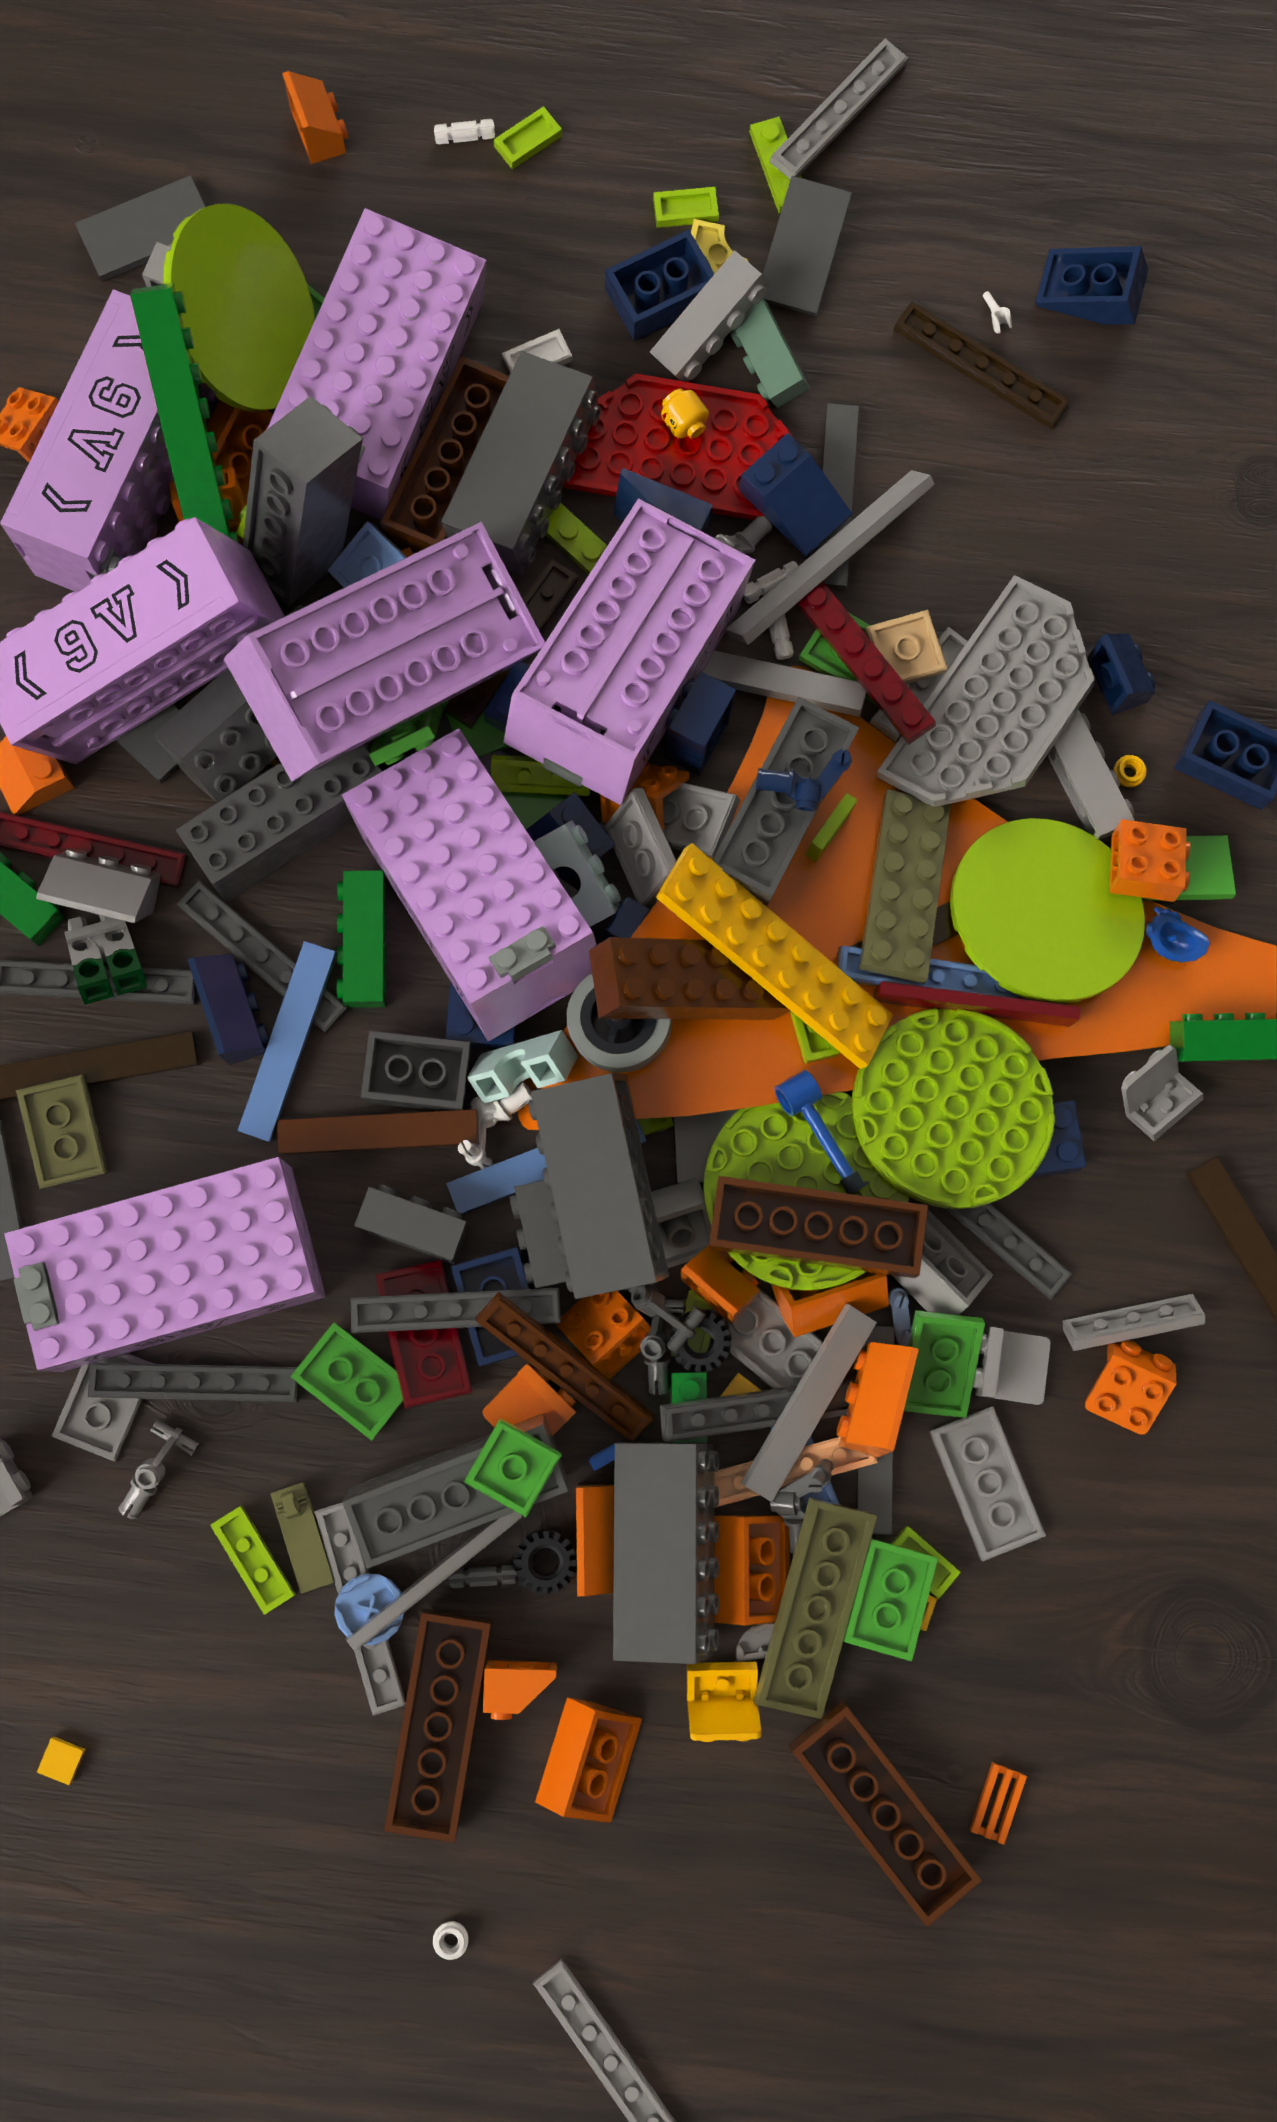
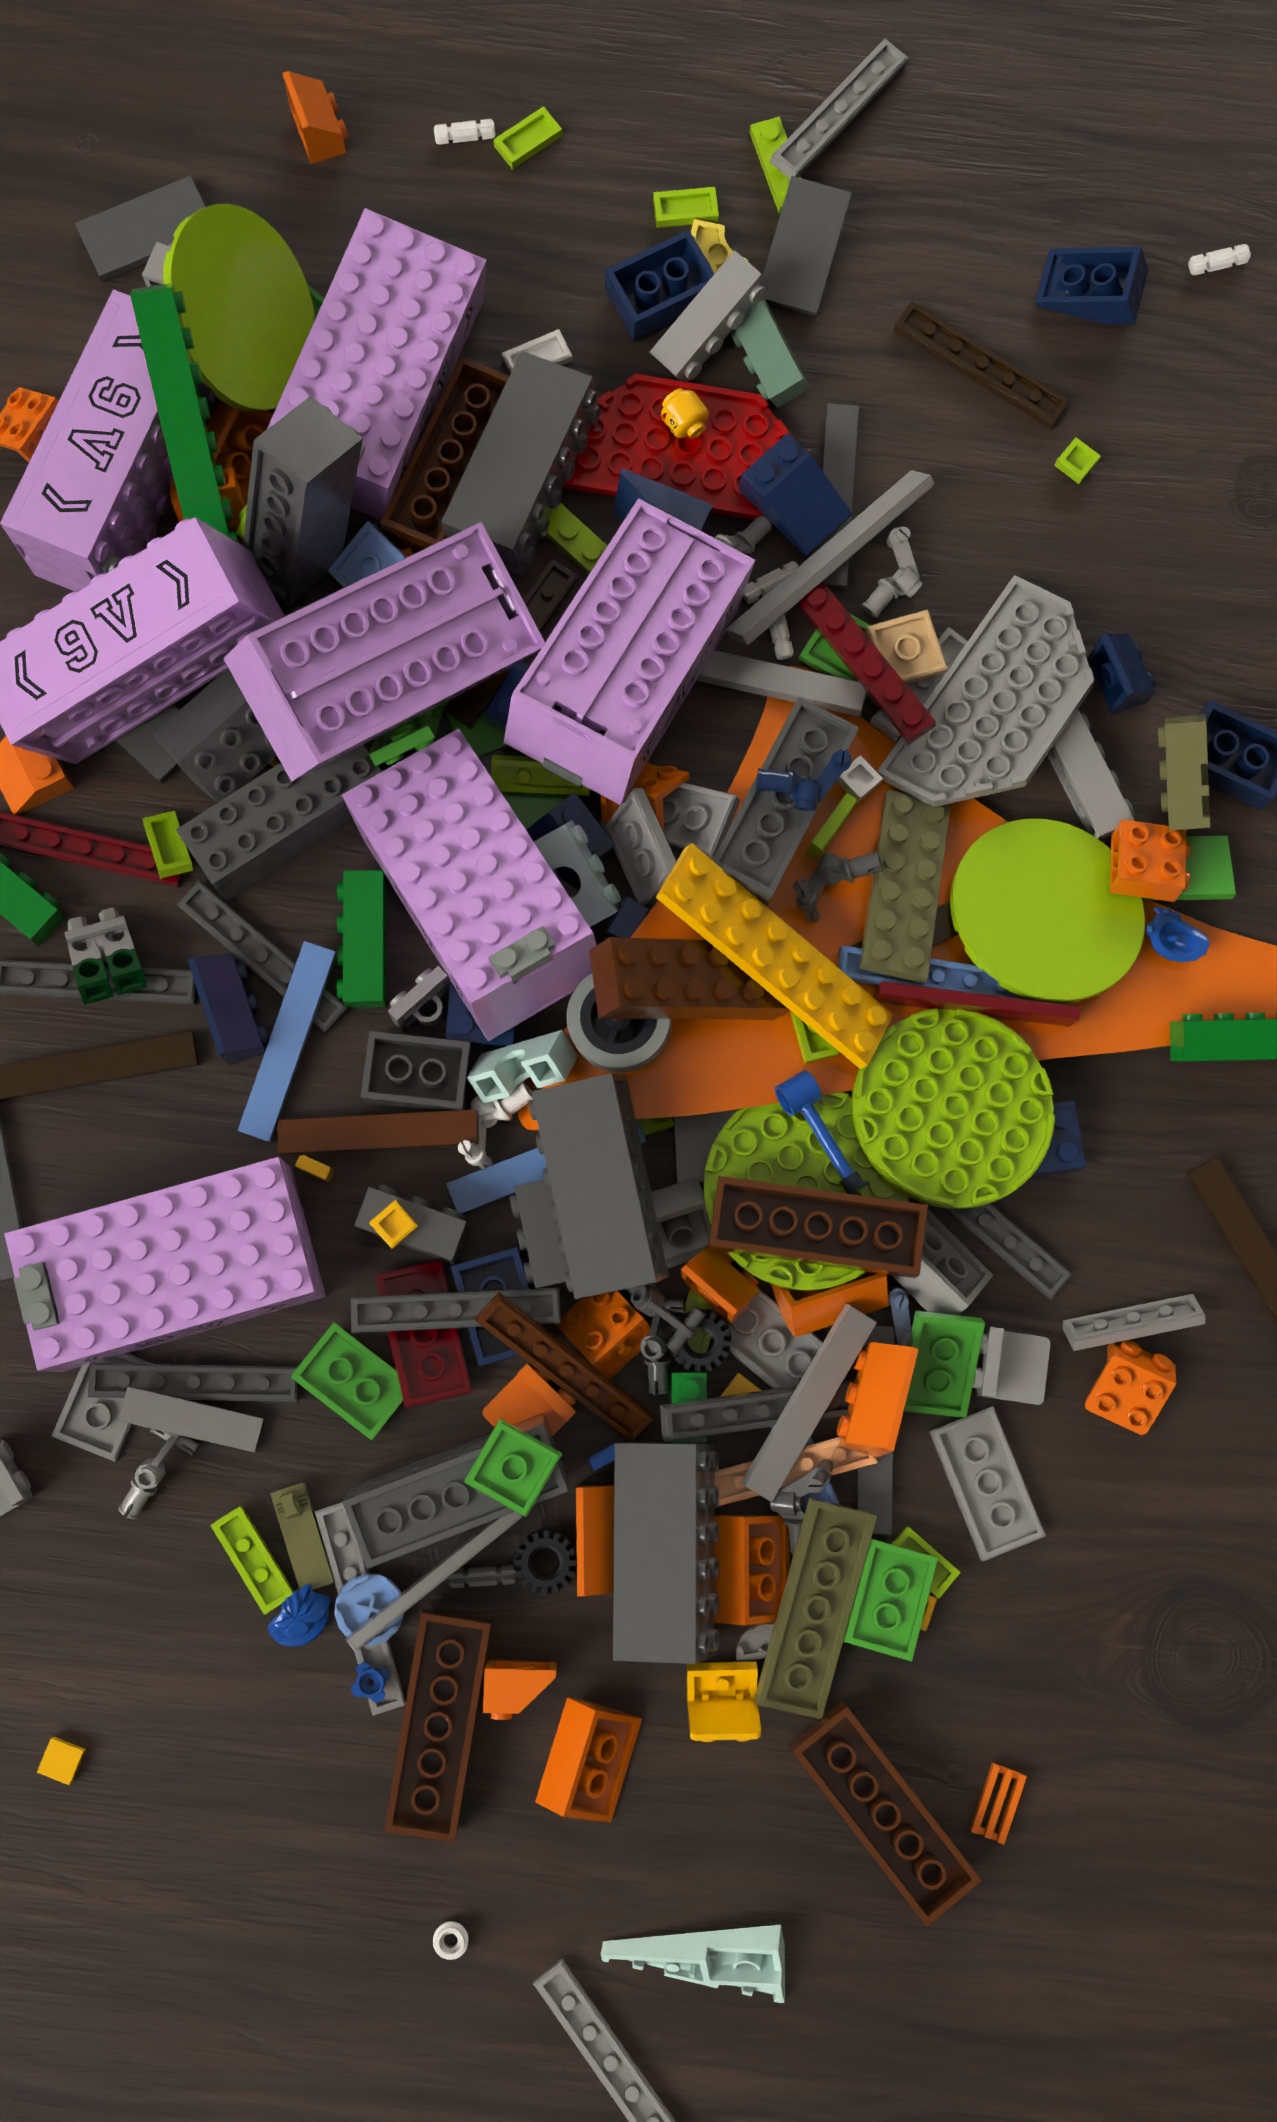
(62, 1131): olive tile -> none
(100, 886): light grey slope -> none
(166, 844): none -> lime tile
(190, 1419): none -> light grey tile
(301, 1618): none -> blue hat
(314, 1168): none -> yellow tile
(374, 1691): none -> blue plate
(393, 1224): none -> yellow tile
(430, 988): none -> light grey plate
(699, 722): dark blue brick -> none
(734, 1957): none -> light aqua wedge
(831, 871): none -> dark grey pin
(859, 779): none -> white plate
(904, 579): none -> light grey pin
(999, 314): white hand -> none
(1077, 460): none -> lime plate
(1136, 765): yellow plate -> none
(1158, 1094): light grey bracket -> none
(1185, 772): none -> olive wedge
(1219, 259): none -> white axle

